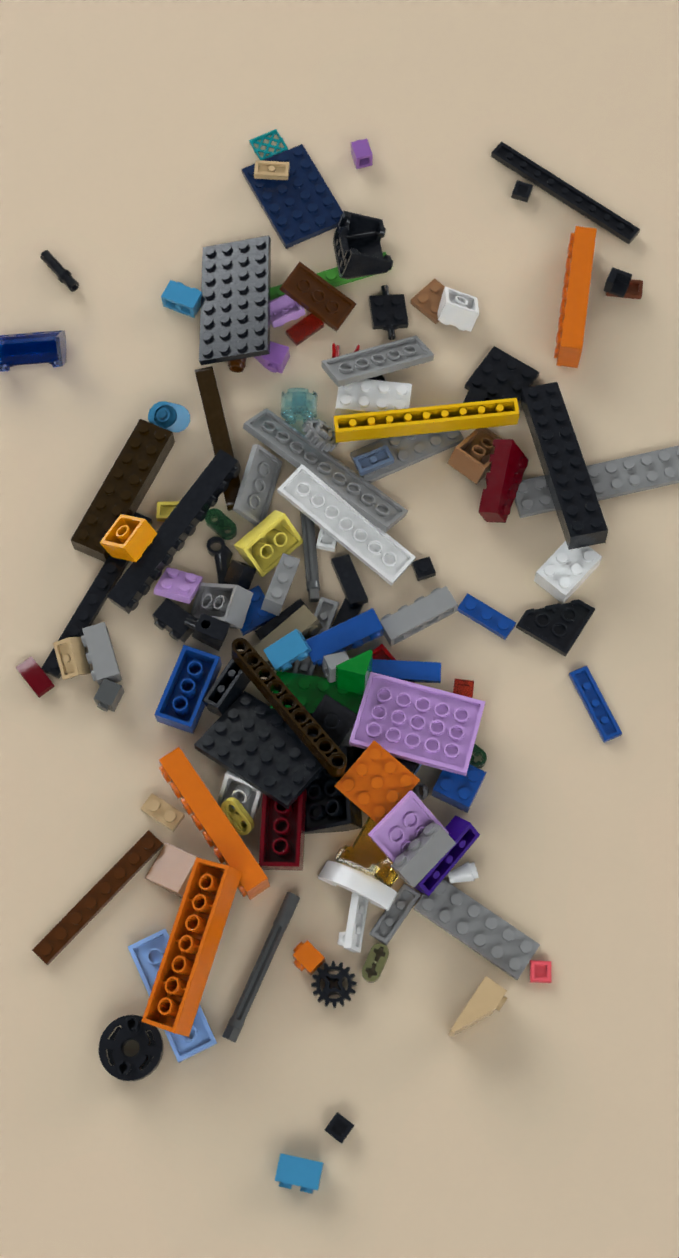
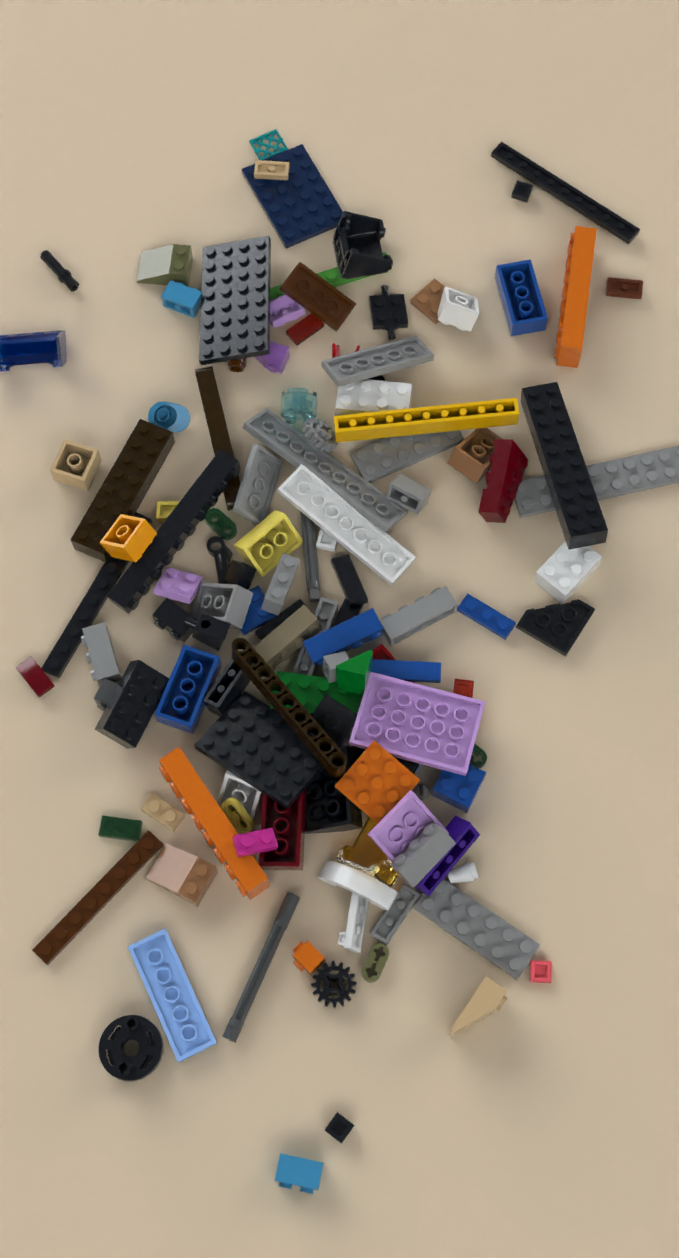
(71, 657): tan panel -> none
(76, 465): none -> tan brick
(120, 828): none -> clear green plate
(132, 704): none -> black brick
(165, 264): none -> olive slope
(192, 947): orange brick -> none
(255, 842): none -> dark pink plate
(287, 651): dark azure brick -> none
(361, 153): medium lavender brick -> none
(373, 460): sand blue plate -> none
(408, 493): none -> light grey brick
(423, 568): black plate -> none
(475, 395): black panel -> none
(502, 376): black plate -> none
(521, 297): none -> blue brick
(595, 704): blue tile -> none
(617, 282): black panel -> none

